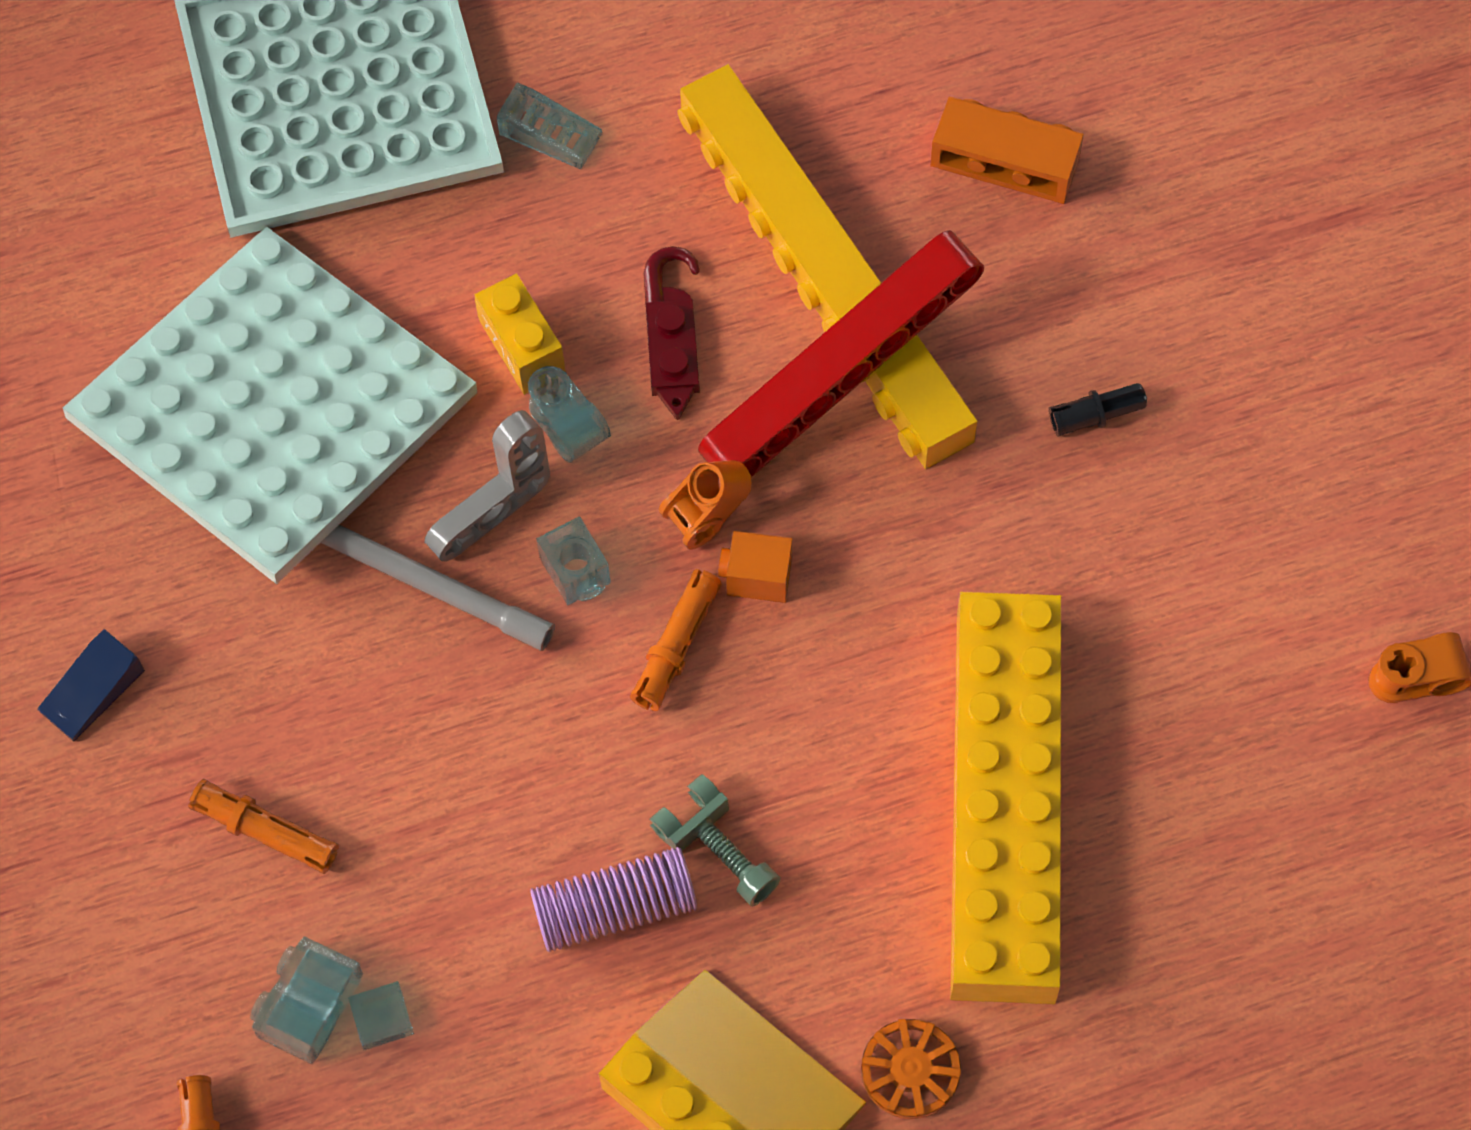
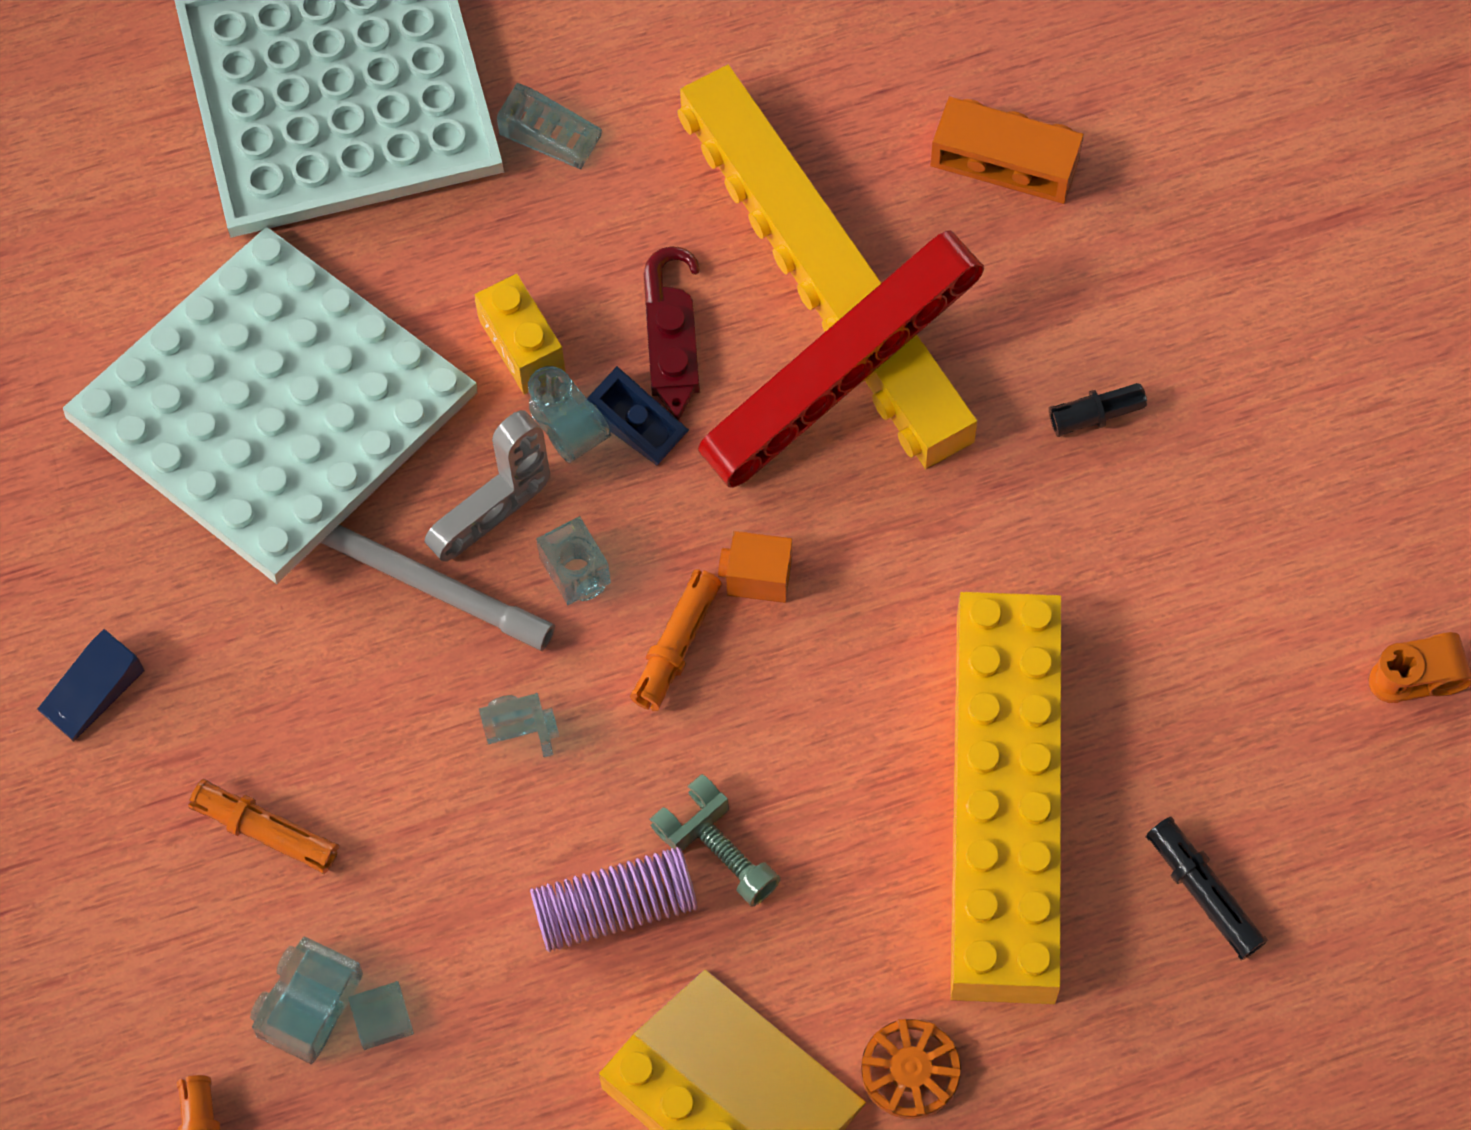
(513, 717): none -> clear light blue bracket
(637, 416): none -> dark blue slope
(700, 505): orange piece -> none
(1193, 871): none -> black pin

